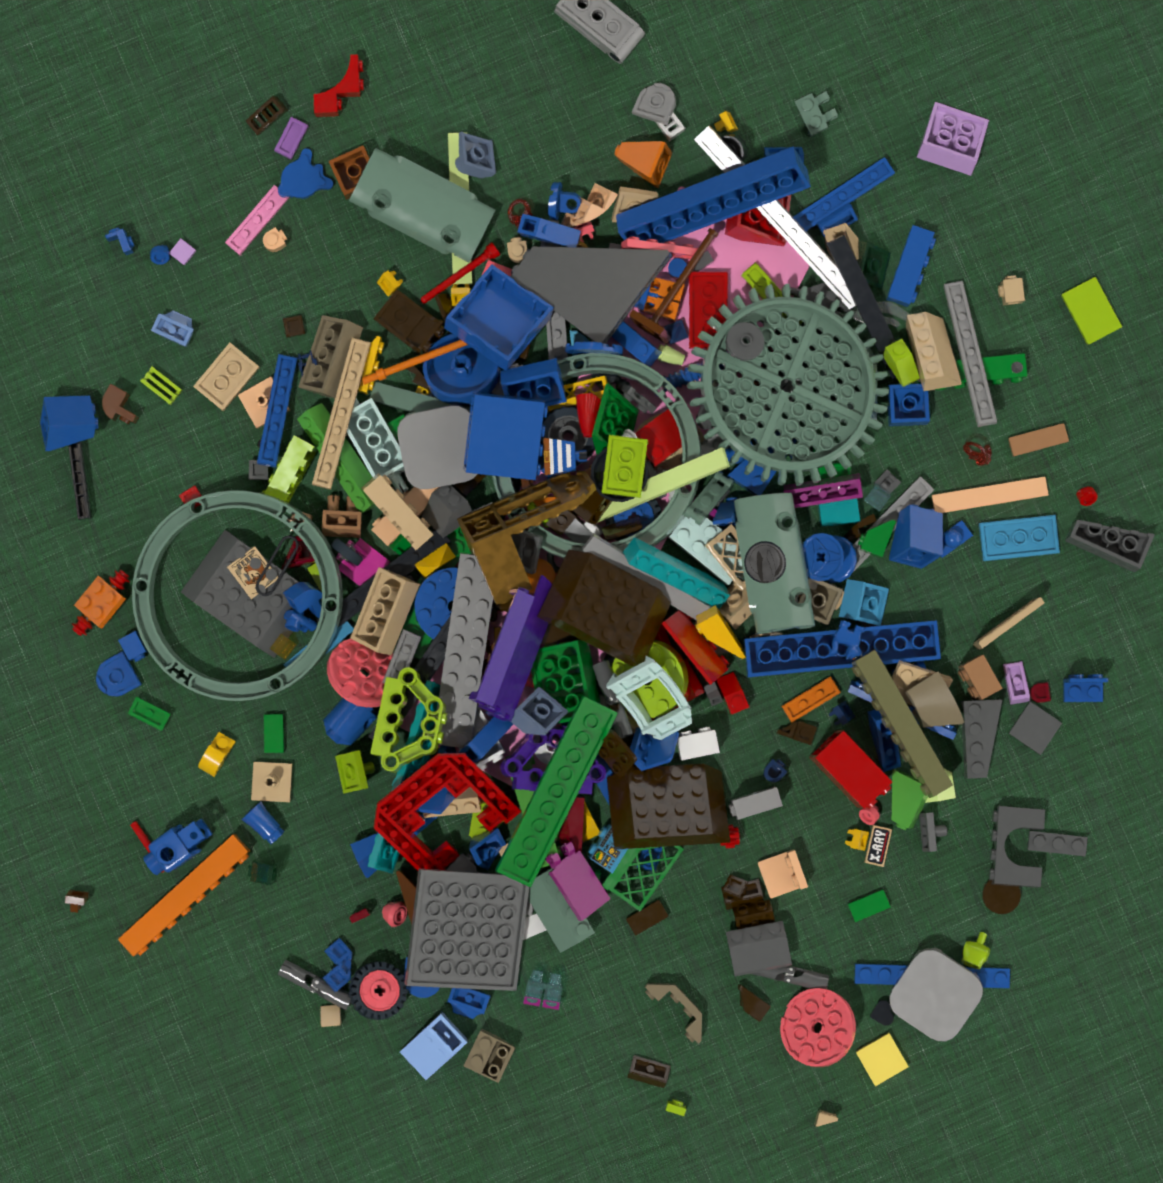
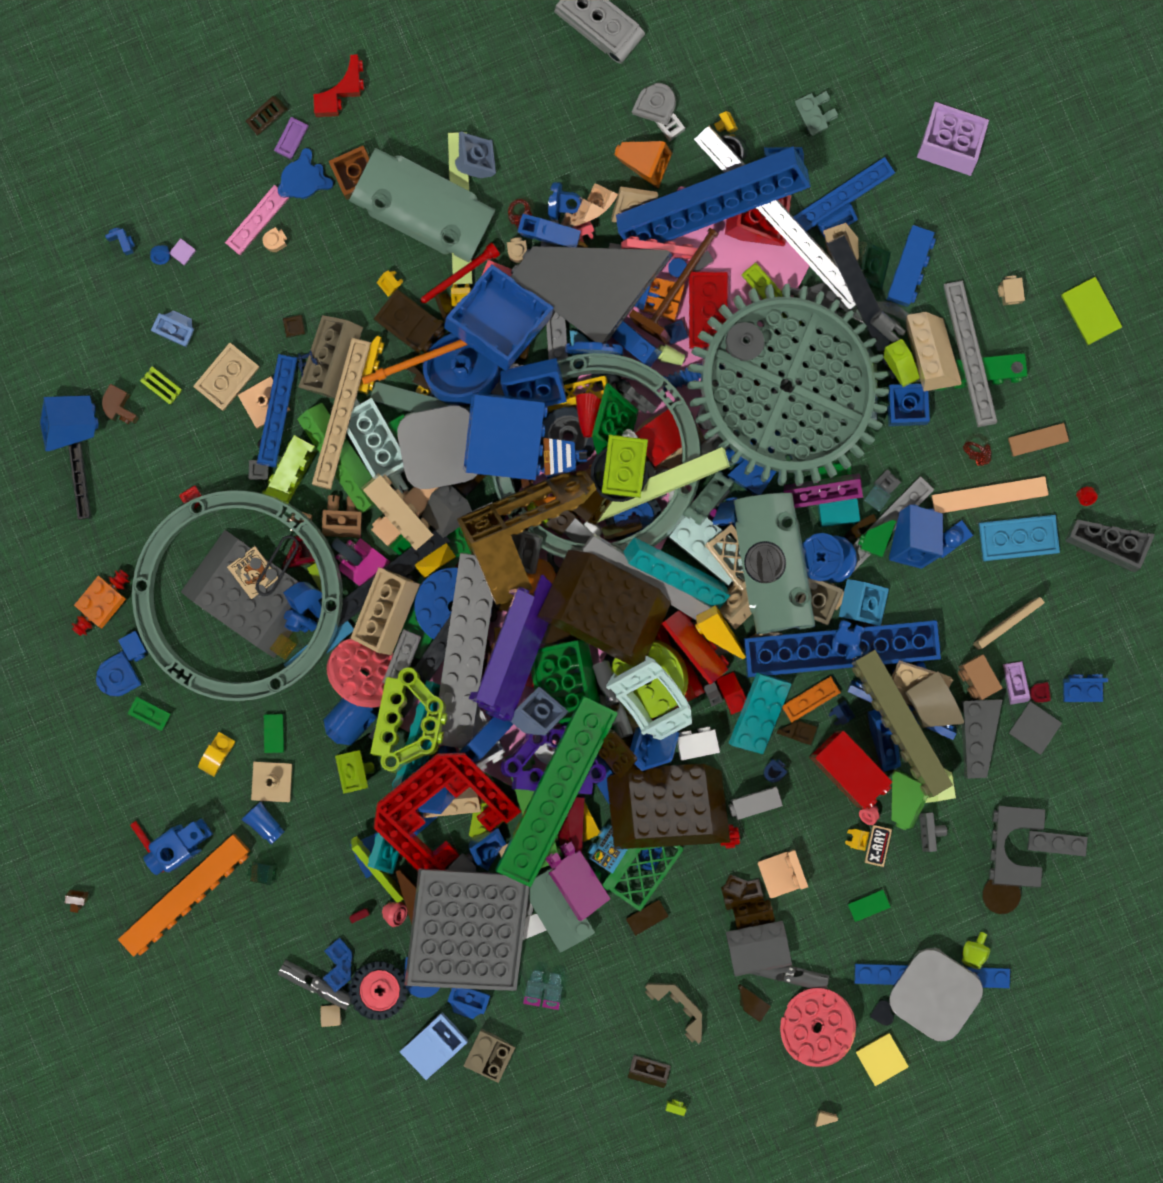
(383, 877): none -> lime tile
(760, 713): none -> teal plate
(885, 325): none -> dark grey hinge

